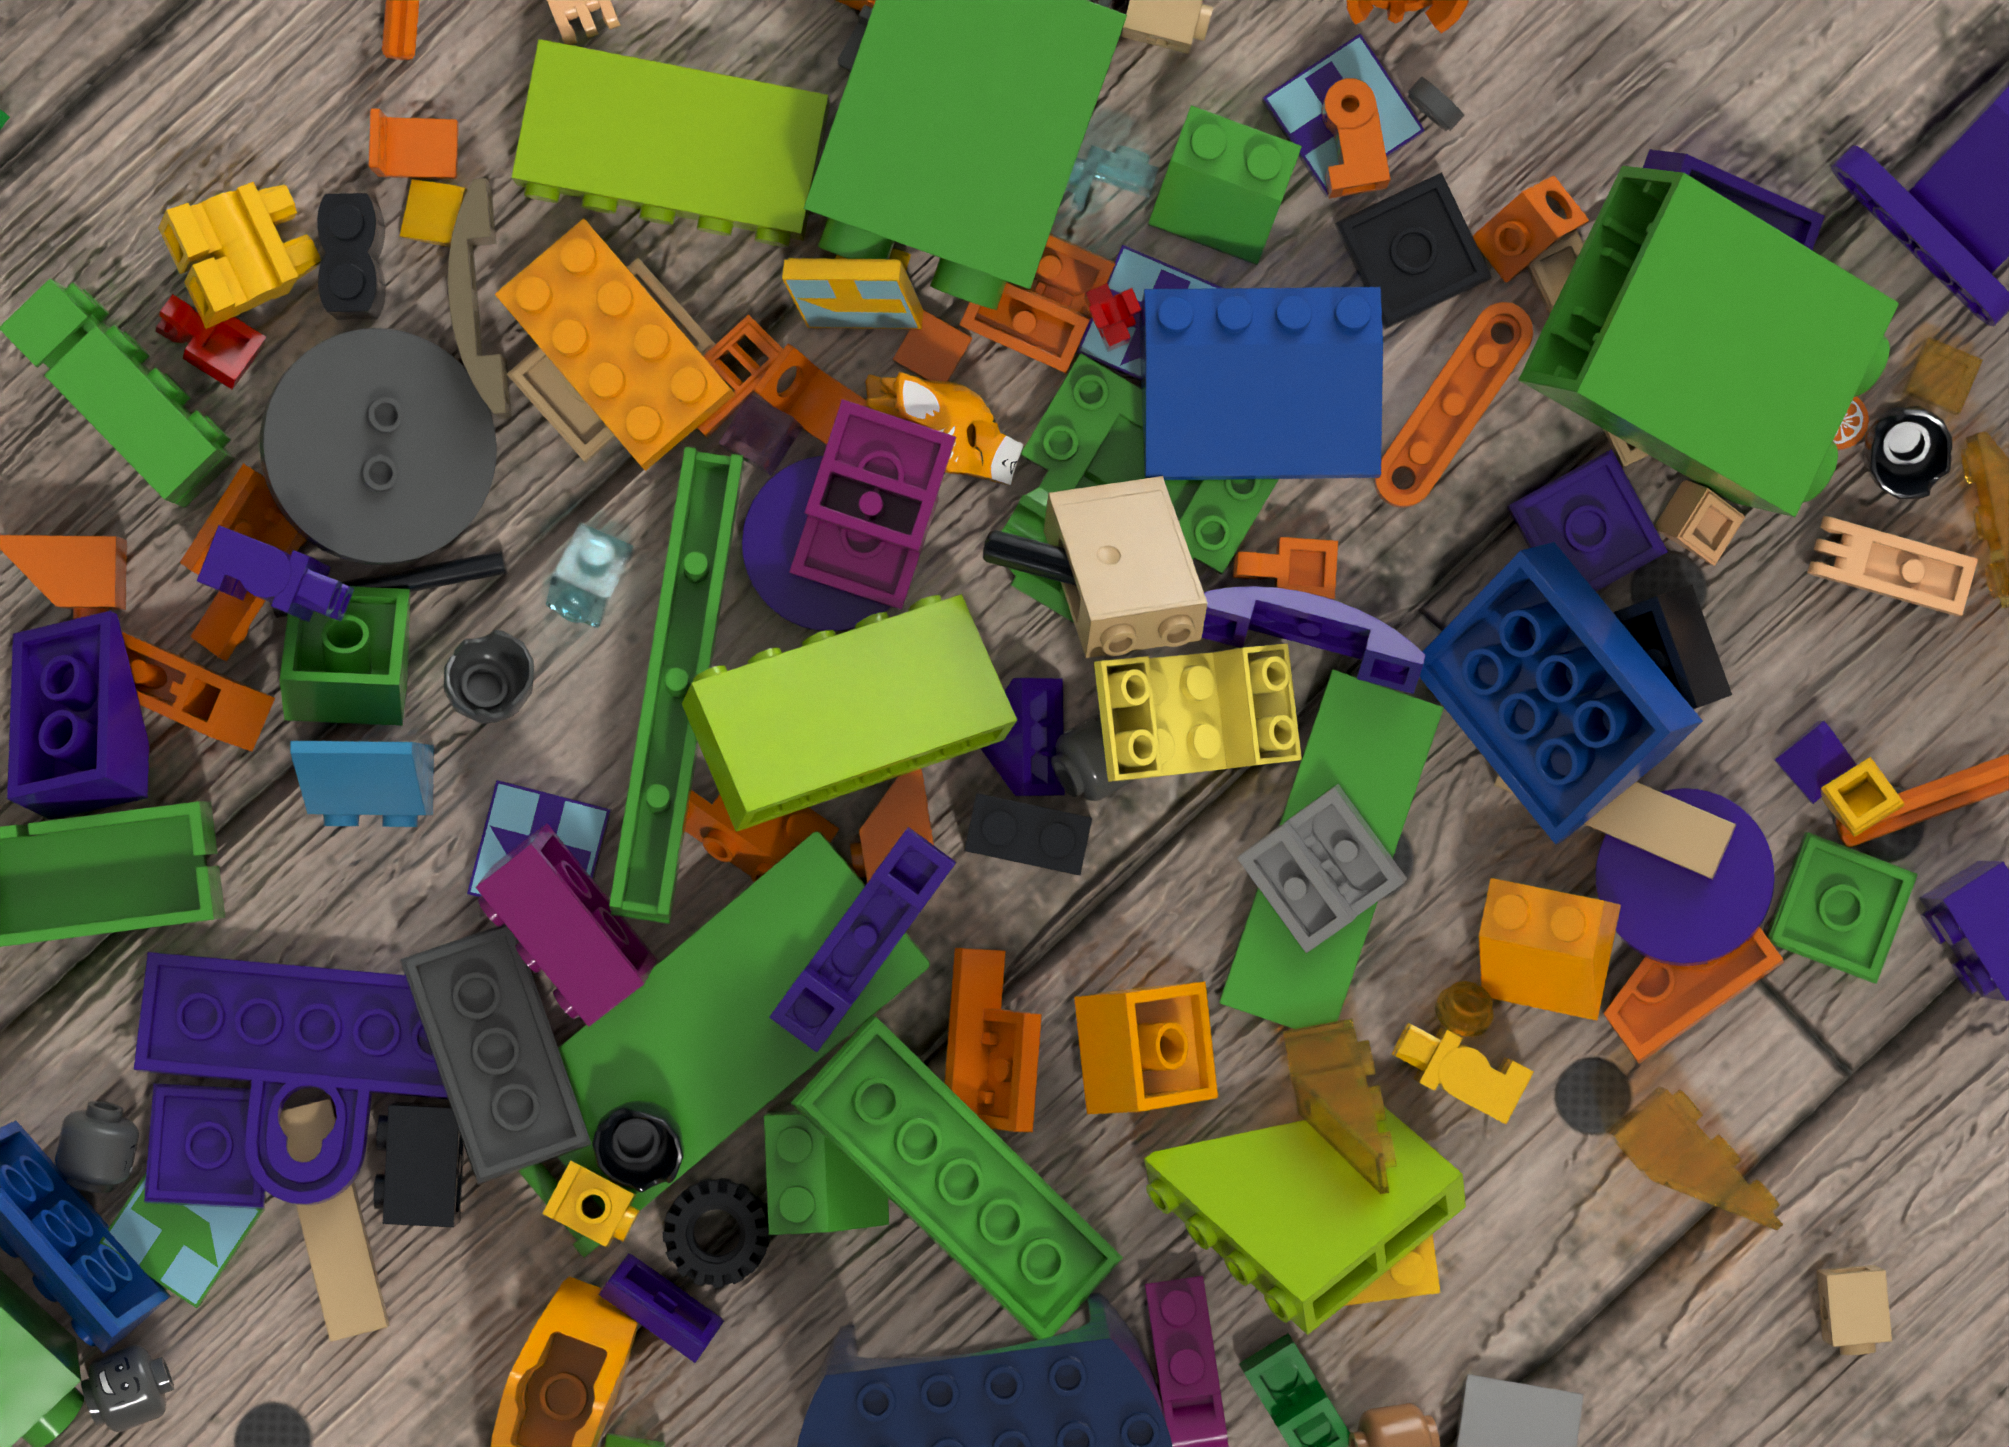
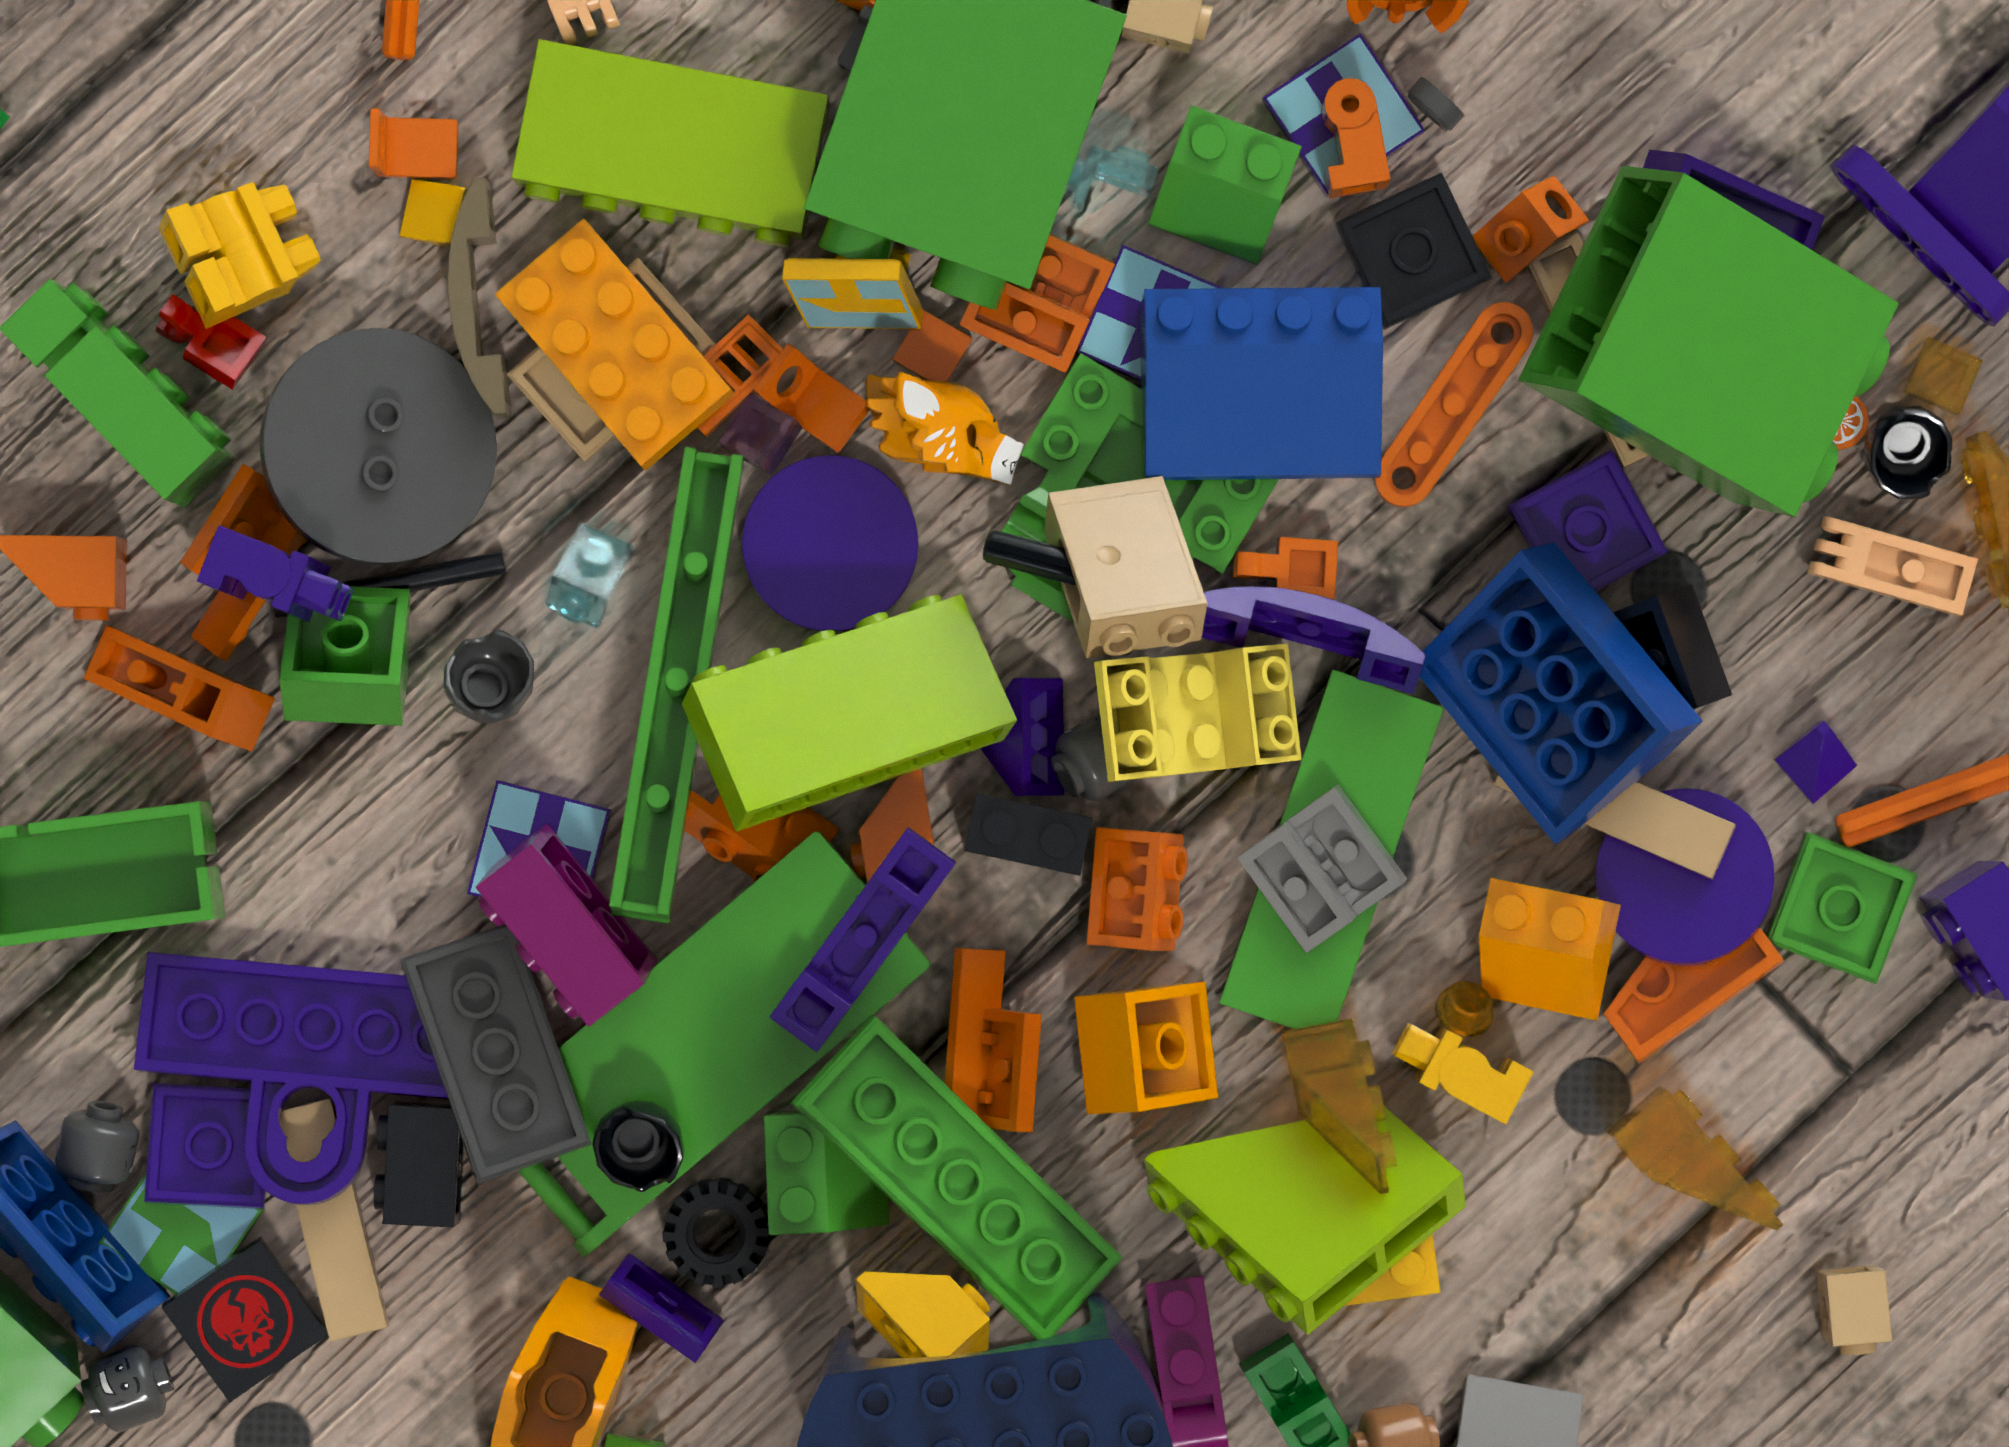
(75, 719): dark purple slope -> none
(245, 1319): none -> tile
(353, 239): black brick -> none
(365, 779): dark azure slope -> none
(568, 1200): yellow brick -> none
(872, 504): magenta bracket -> none
(924, 1313): none -> yellow slope
(1112, 314): red plate -> none
(1136, 889): none -> orange bracket
(1699, 521): light nougat slope -> none
(1861, 797): yellow slope -> none

